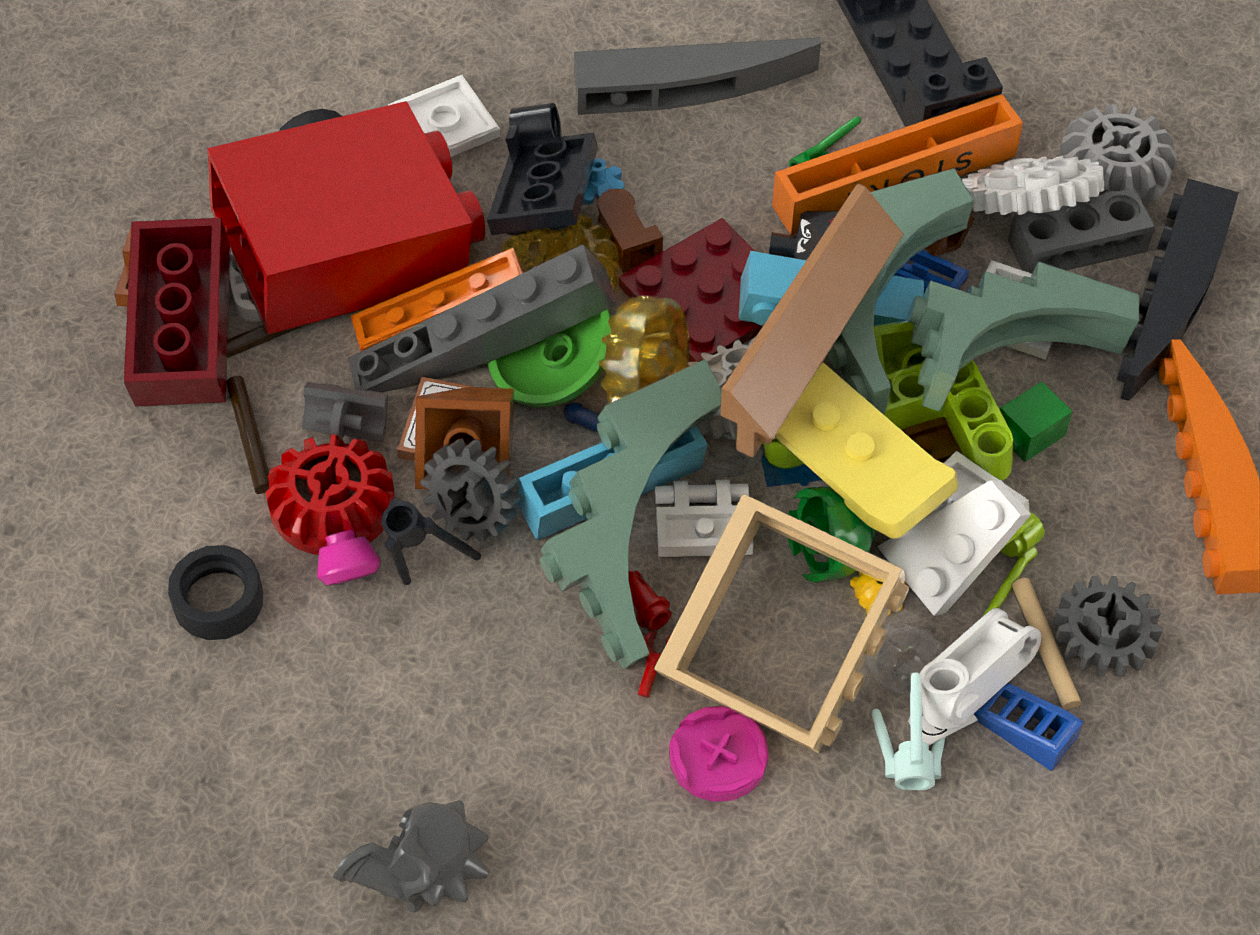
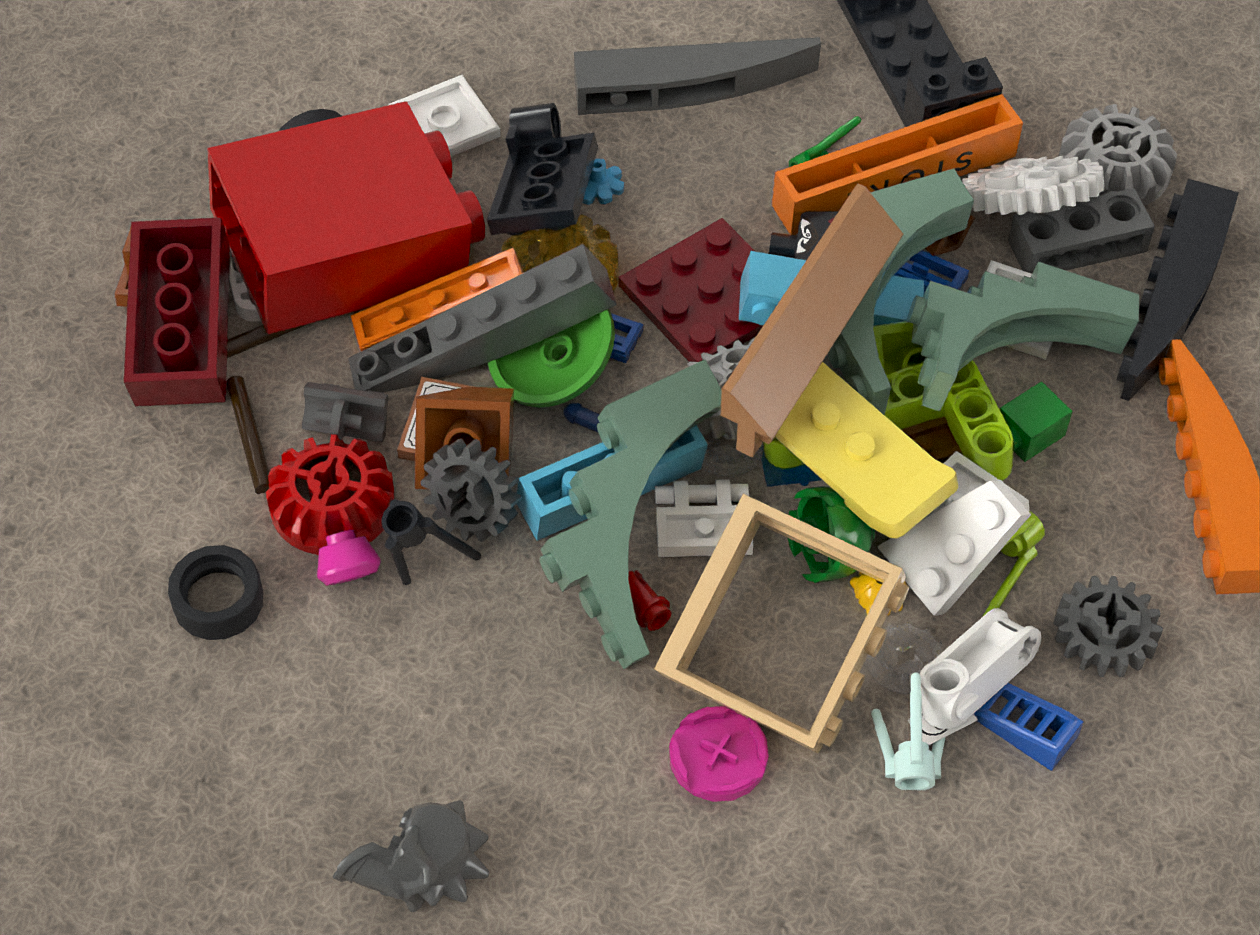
(626, 230): reddish brown leg -> none
(644, 345): clear yellow gear -> none
(652, 659): red hand -> none
(1048, 648): tan bar -> none

